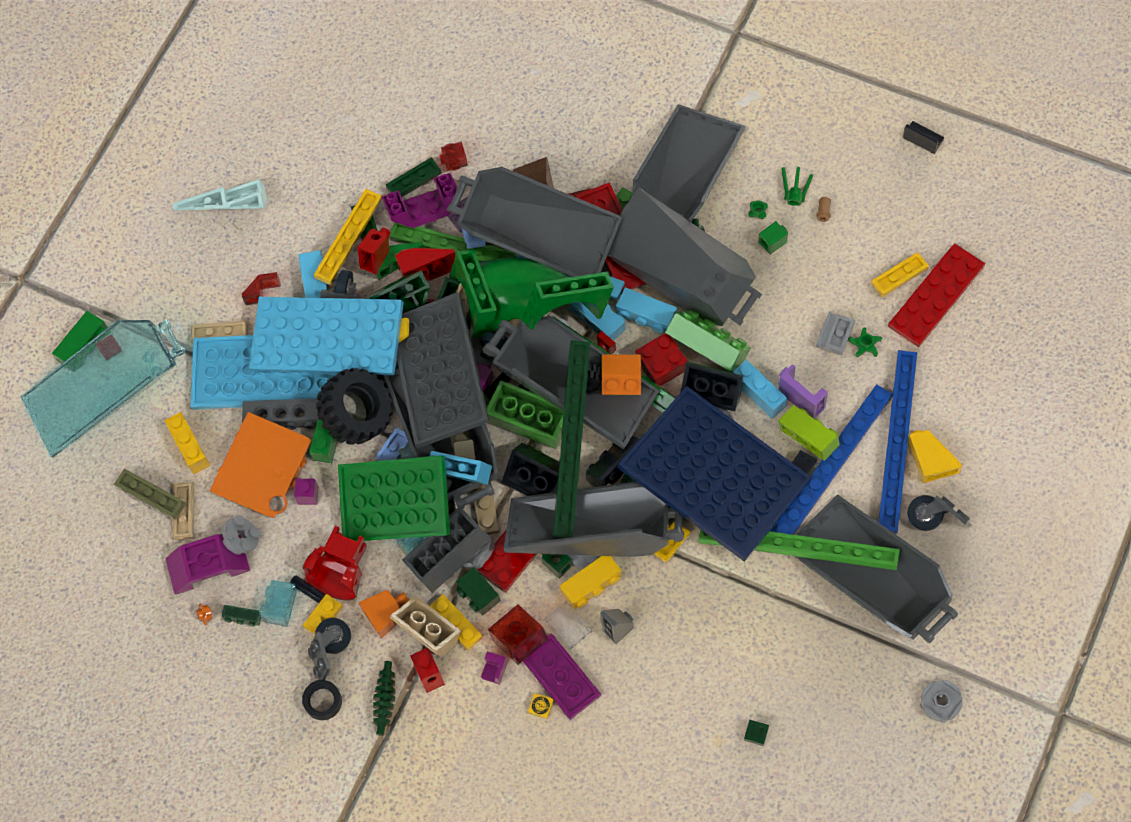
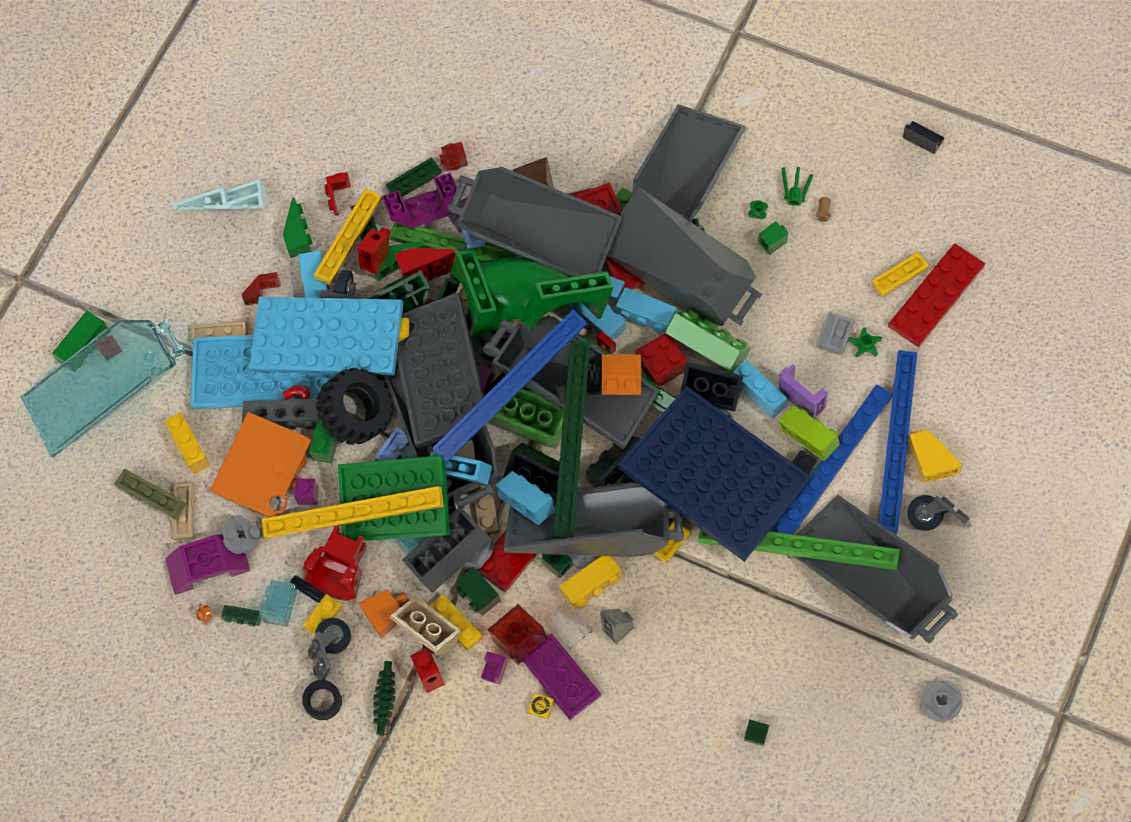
(294, 231): none -> green slope
(295, 390): none -> red arm
(336, 182): none -> red bracket
(353, 512): none -> yellow plate
(510, 385): none -> blue plate
(525, 497): none -> medium azure brick

